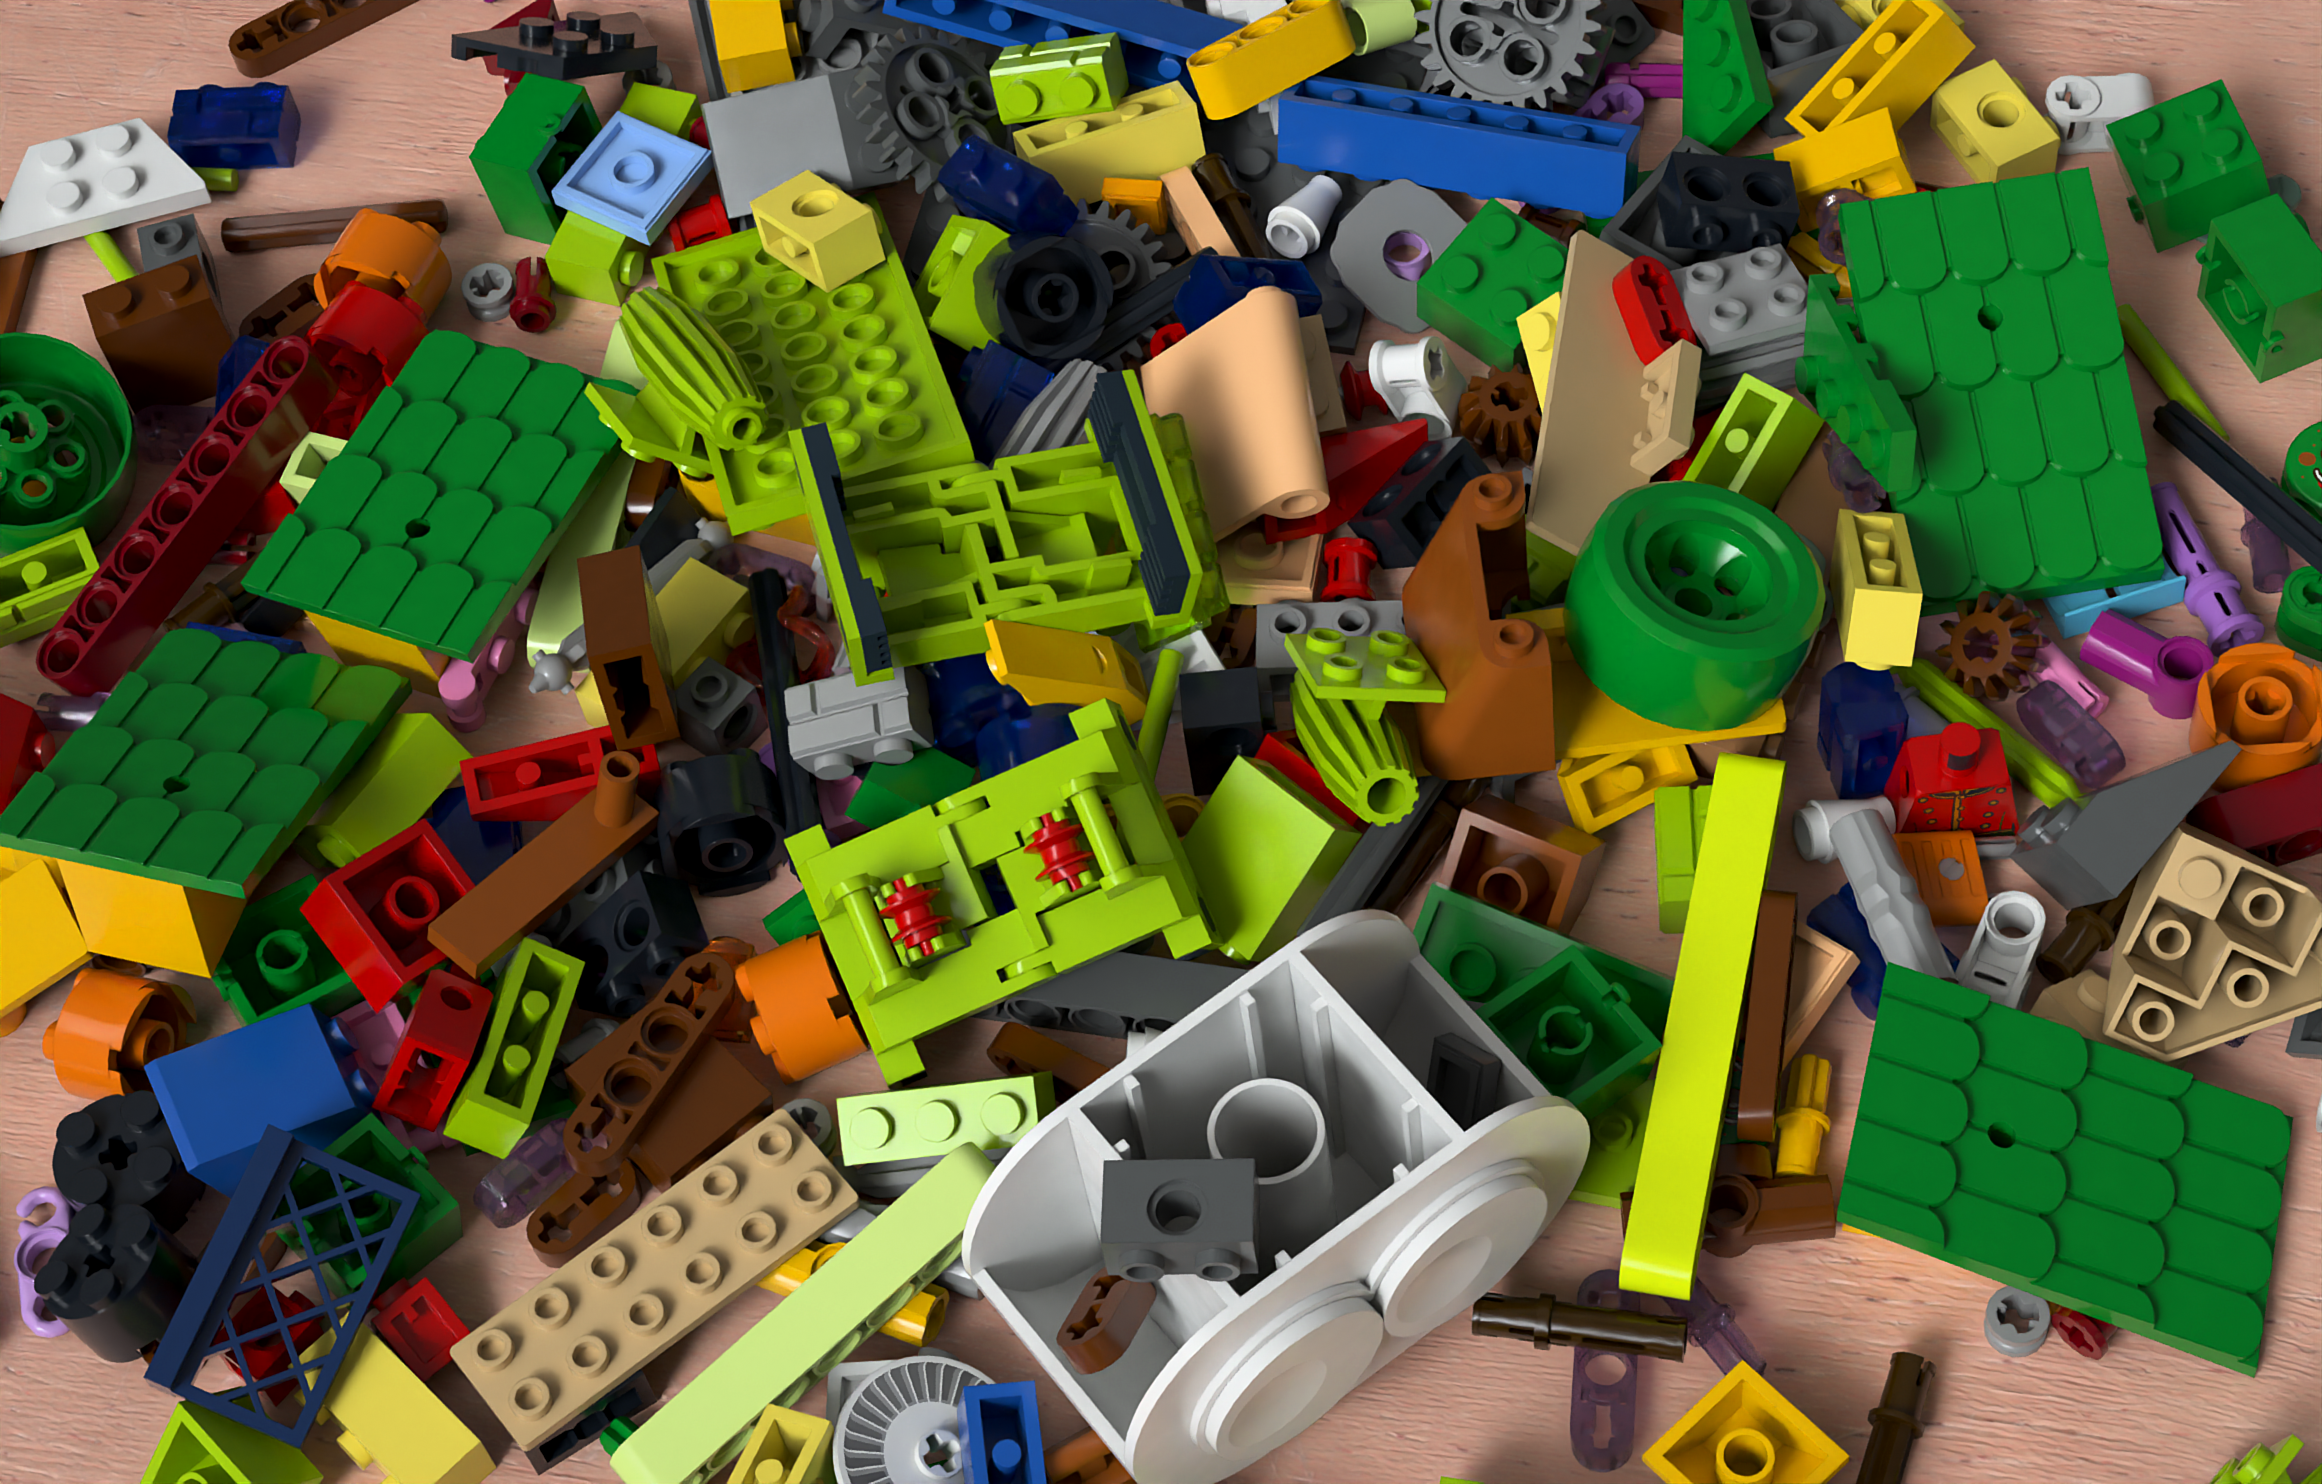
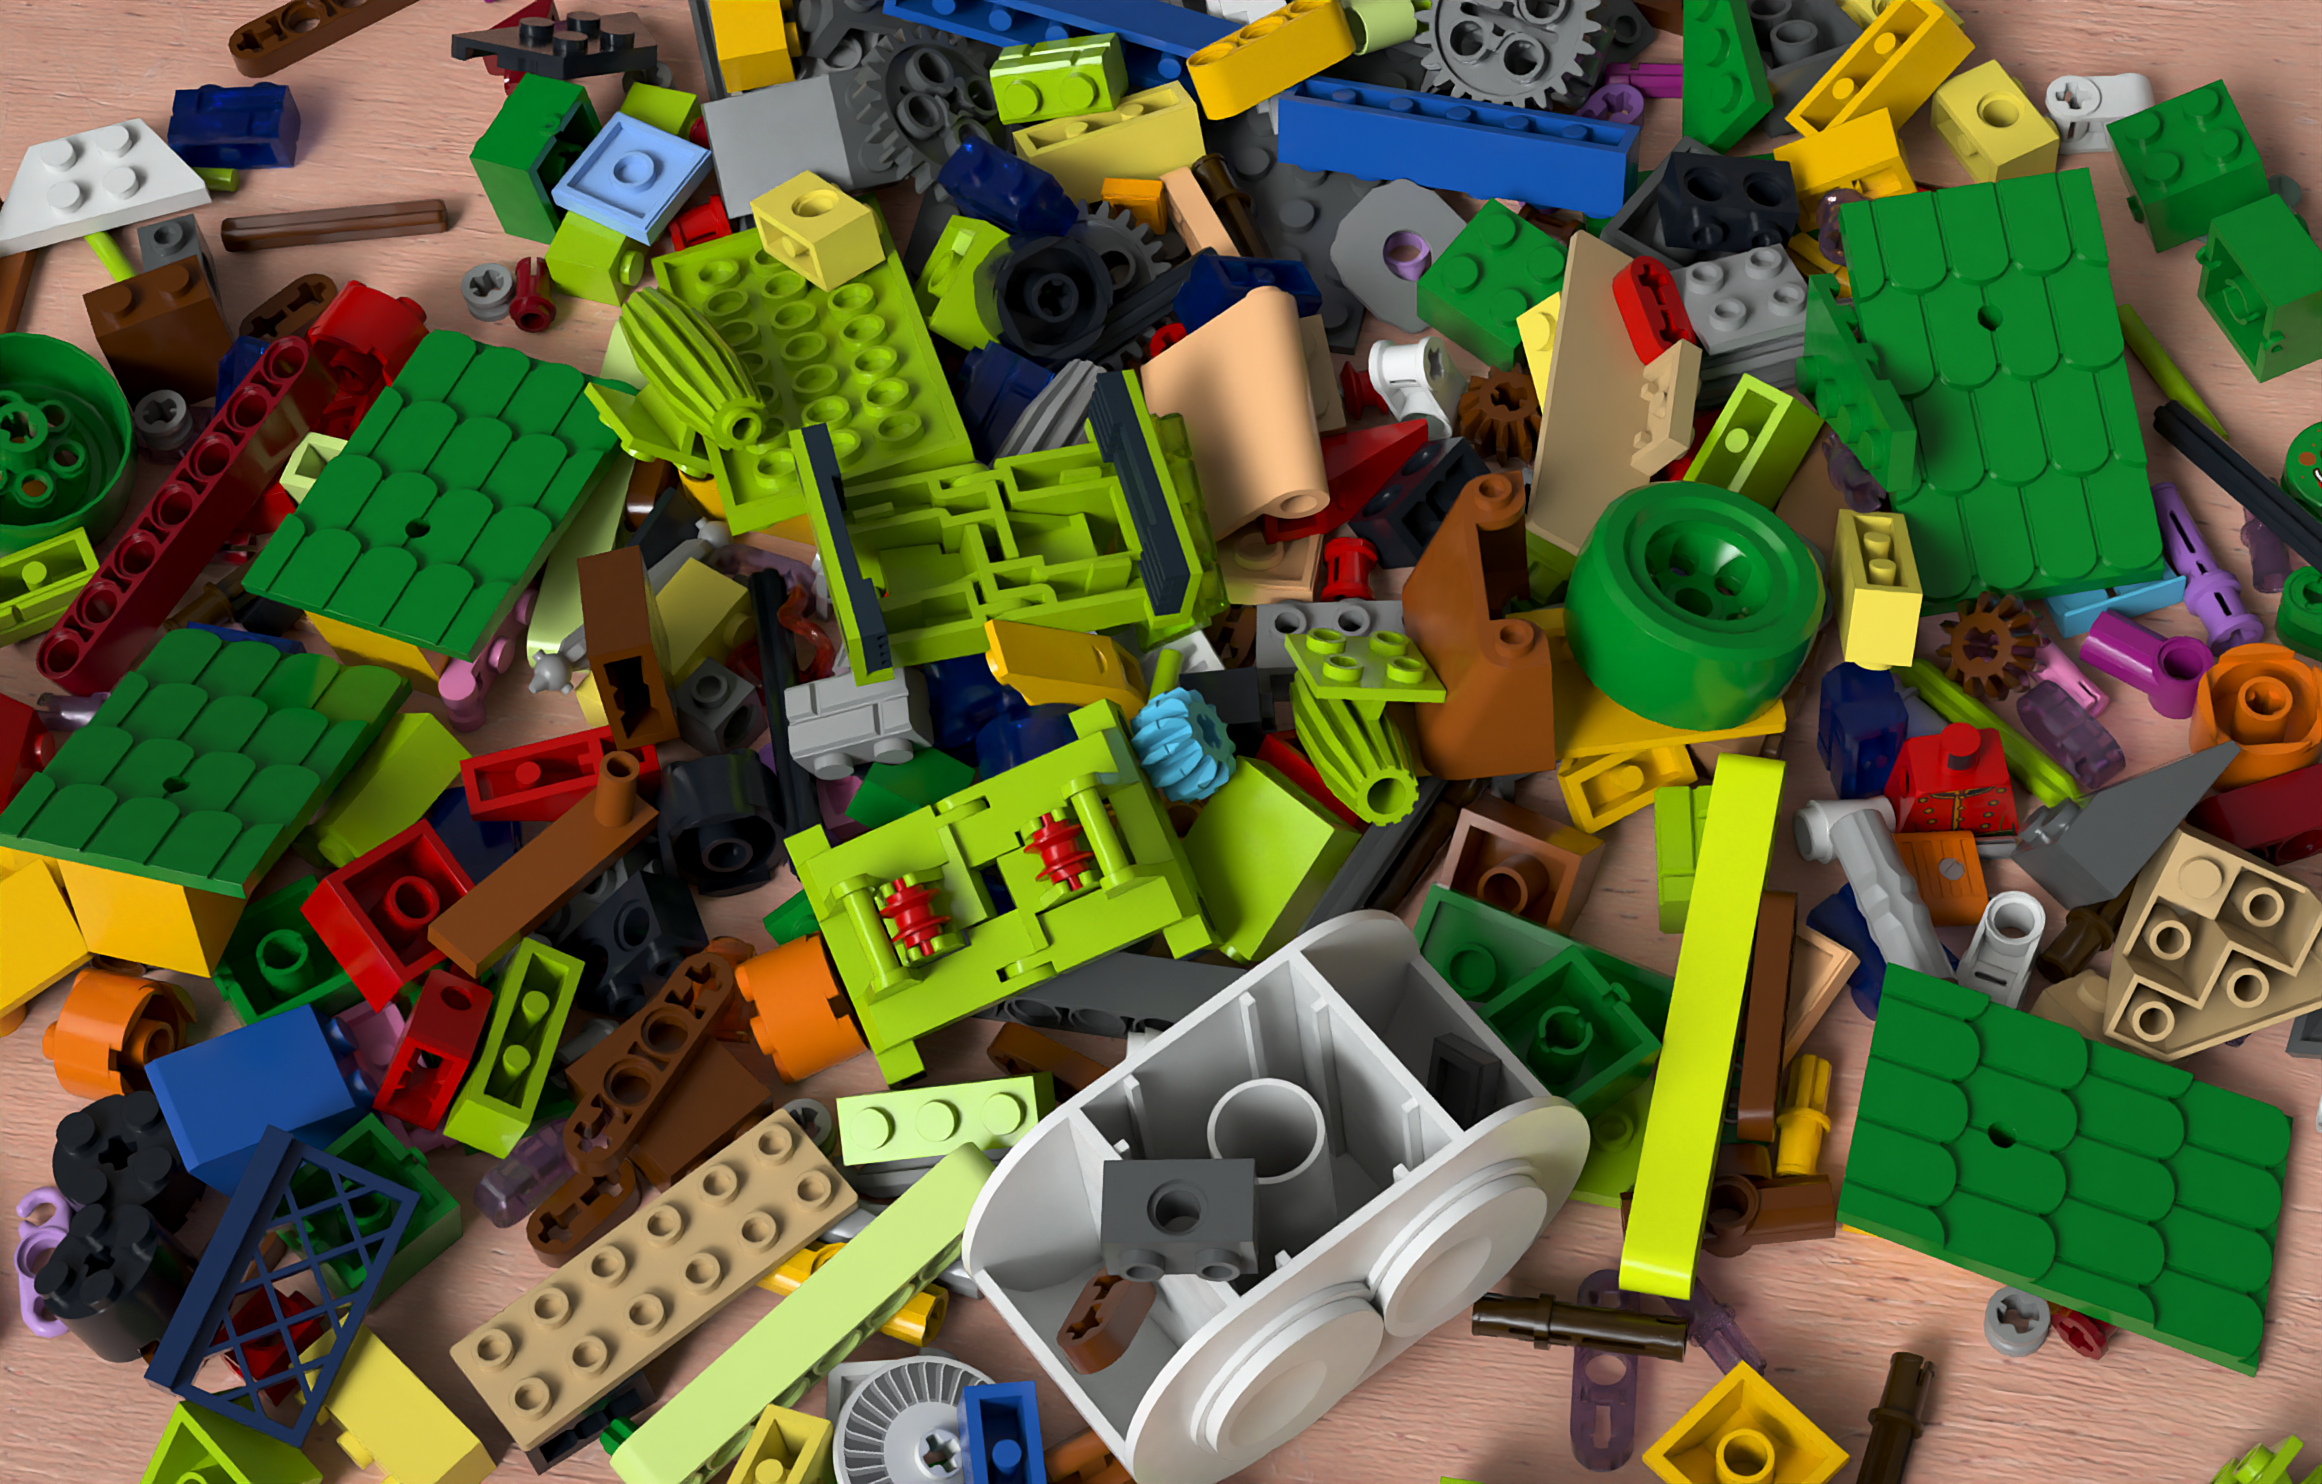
(158, 433): none -> light grey bush
(388, 257): orange brick -> none
(418, 1326): red bracket -> none
(1183, 745): none -> medium azure gear
(1301, 220): white cone -> none

